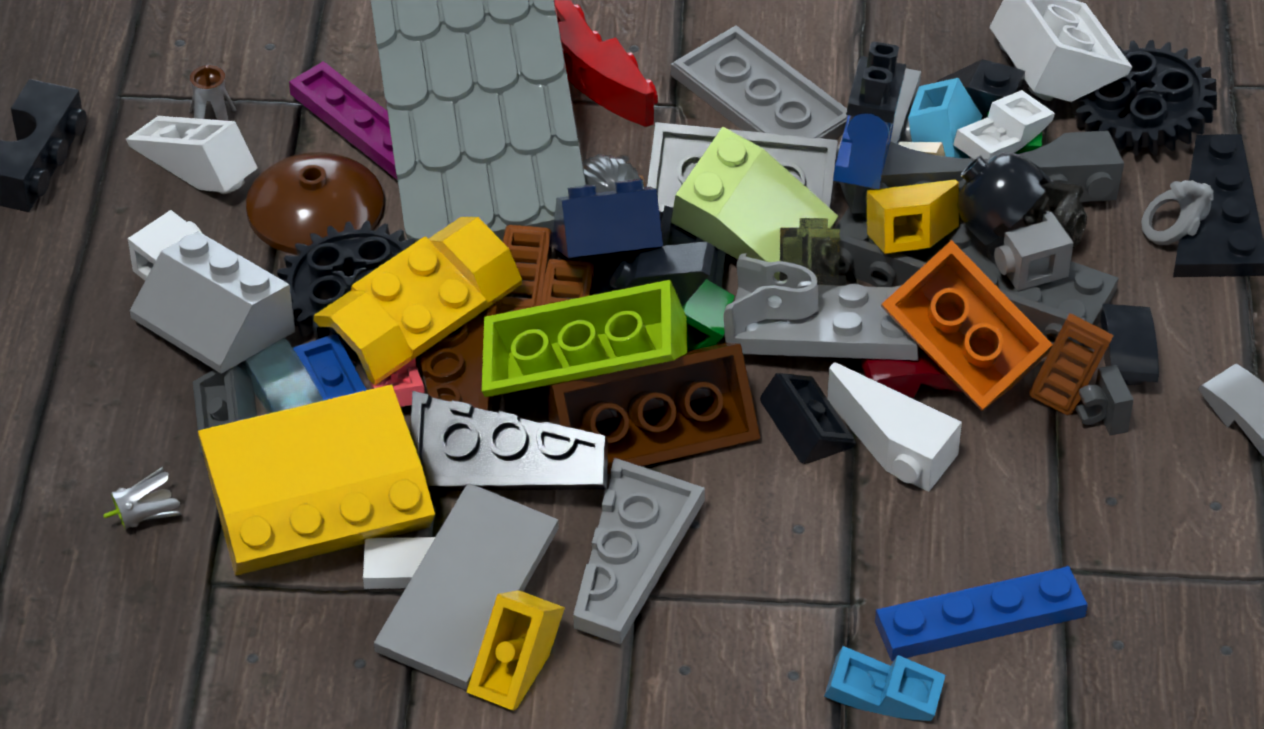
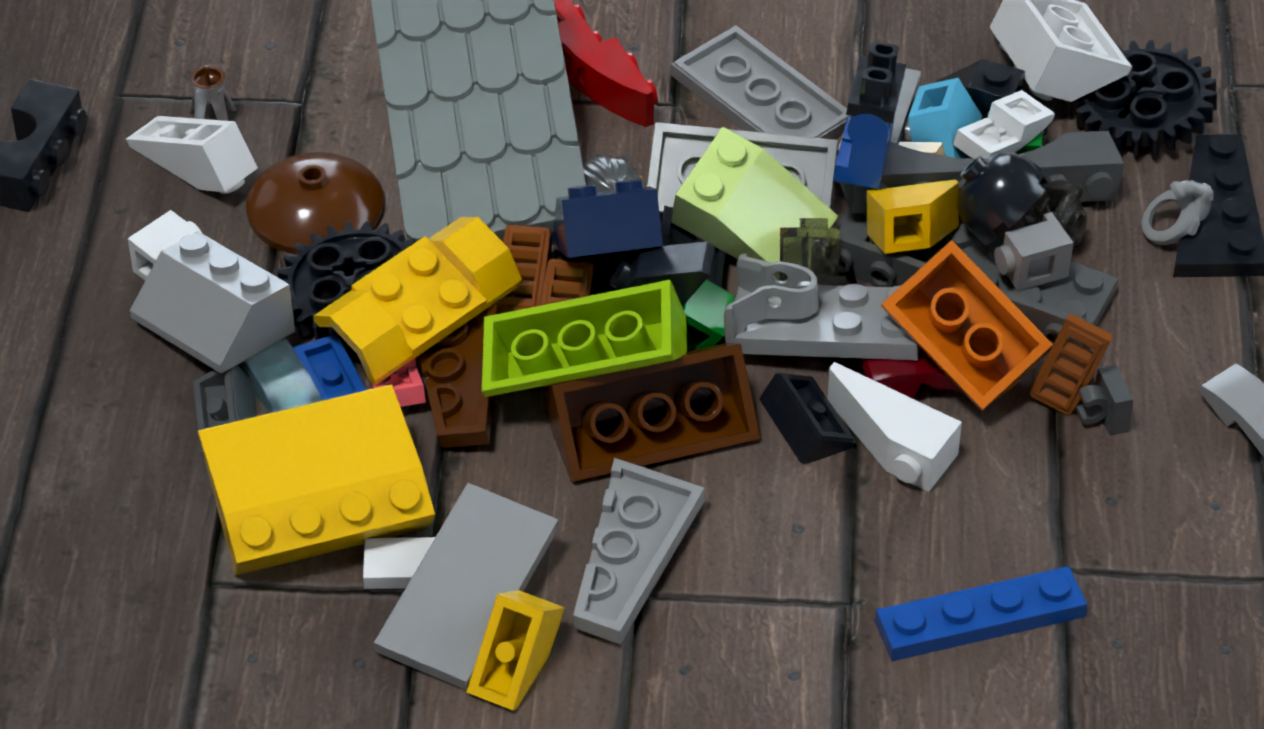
(139, 504): flat silver piece -> none
(347, 112): magenta plate -> none
(502, 450): wing -> none
(896, 690): dark azure slope -> none
(1133, 342): black slope -> none

